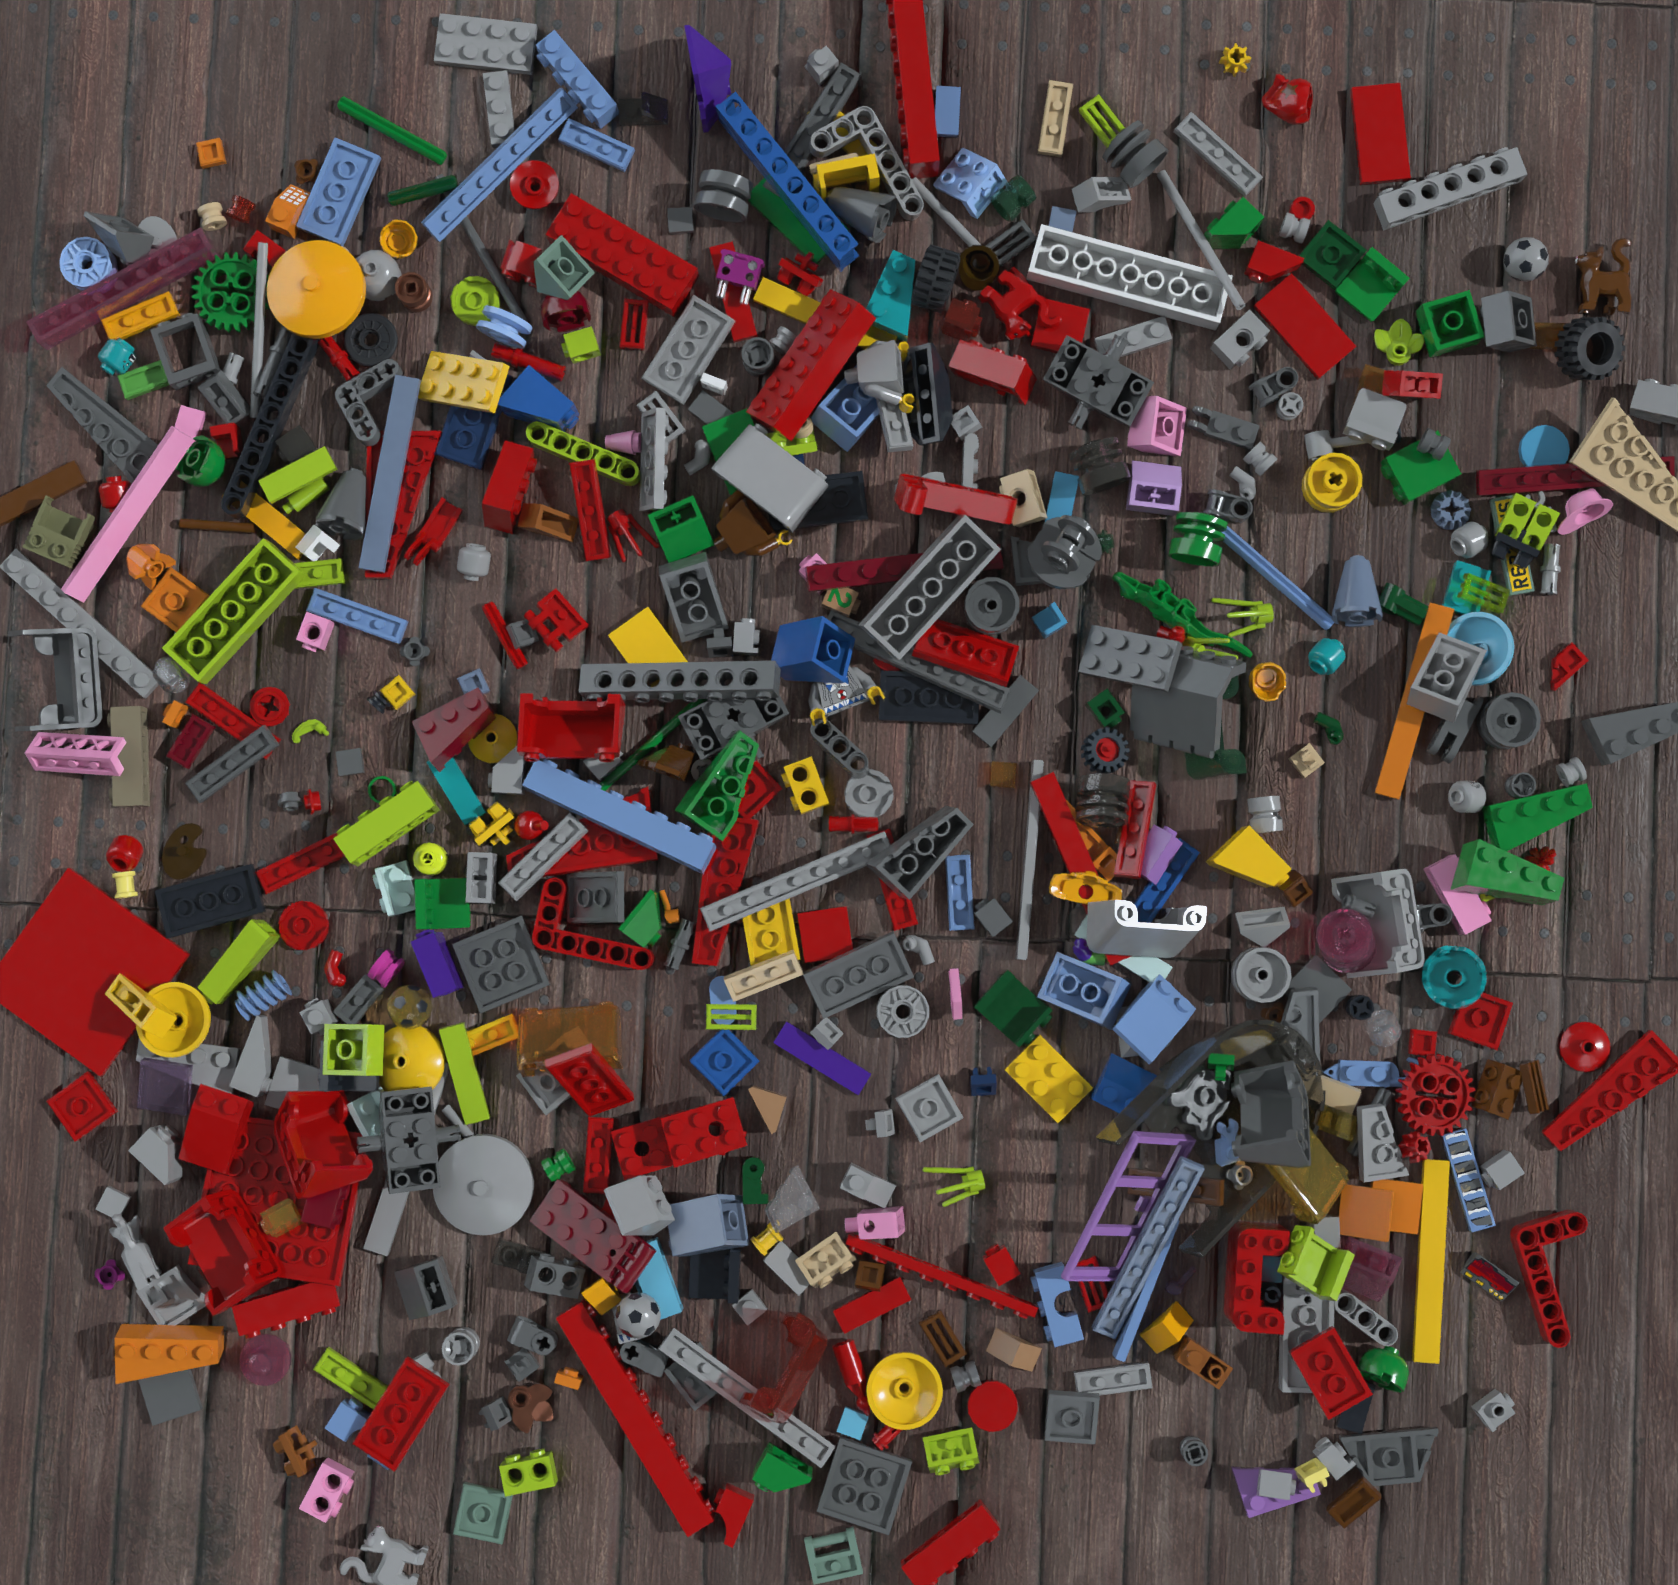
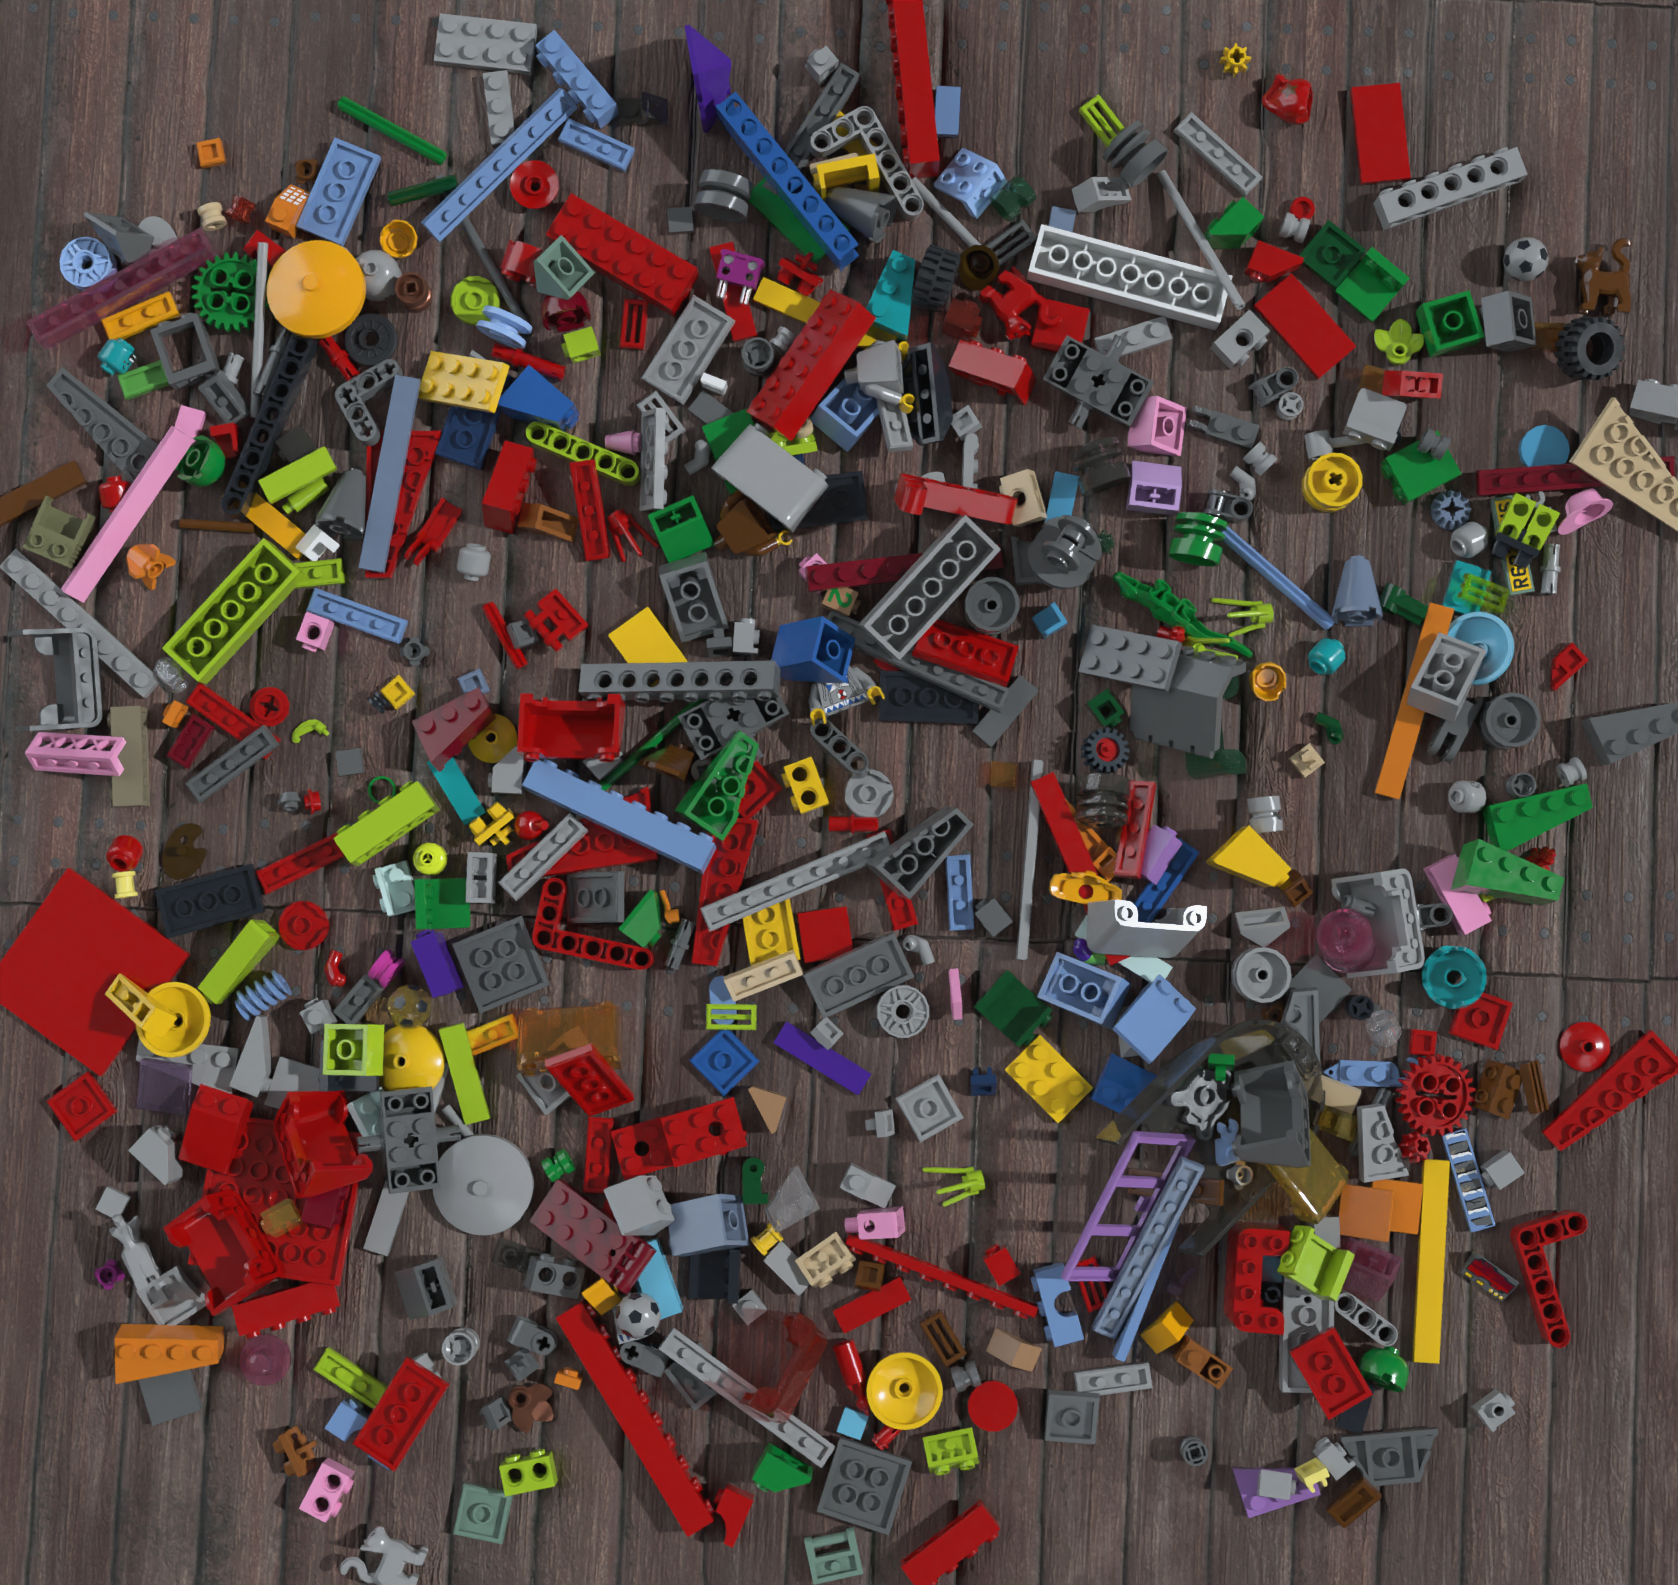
(174, 599): orange tile -> none
(1055, 118): tan tile -> none

